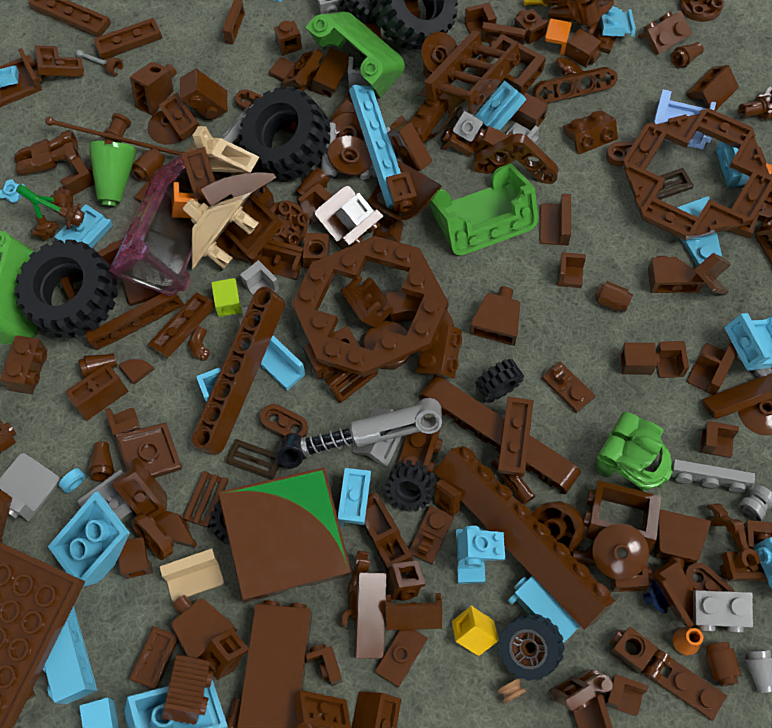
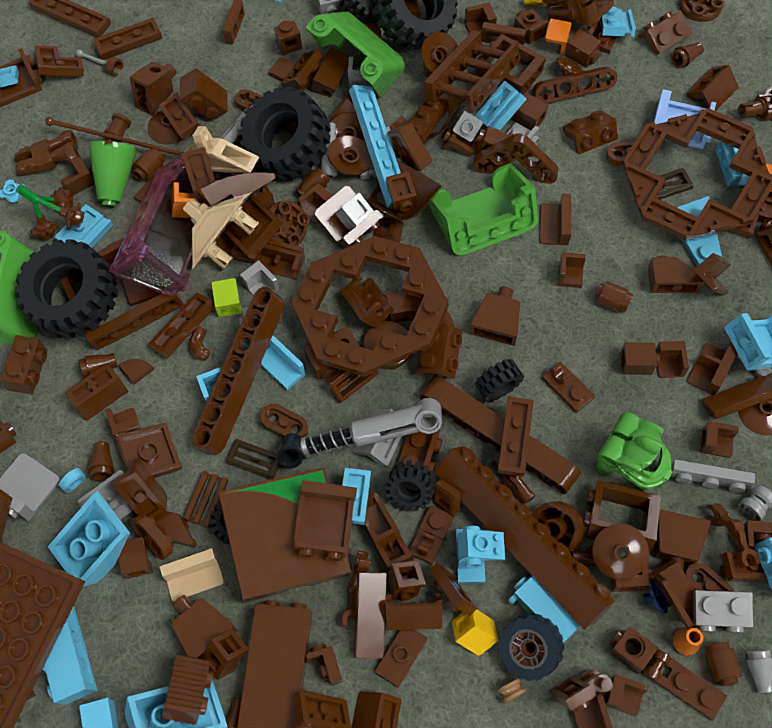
(154, 658): reddish brown plate -> none
(315, 243): reddish brown brick -> none
(324, 520): none -> reddish brown panel
(448, 585): none -> reddish brown plate

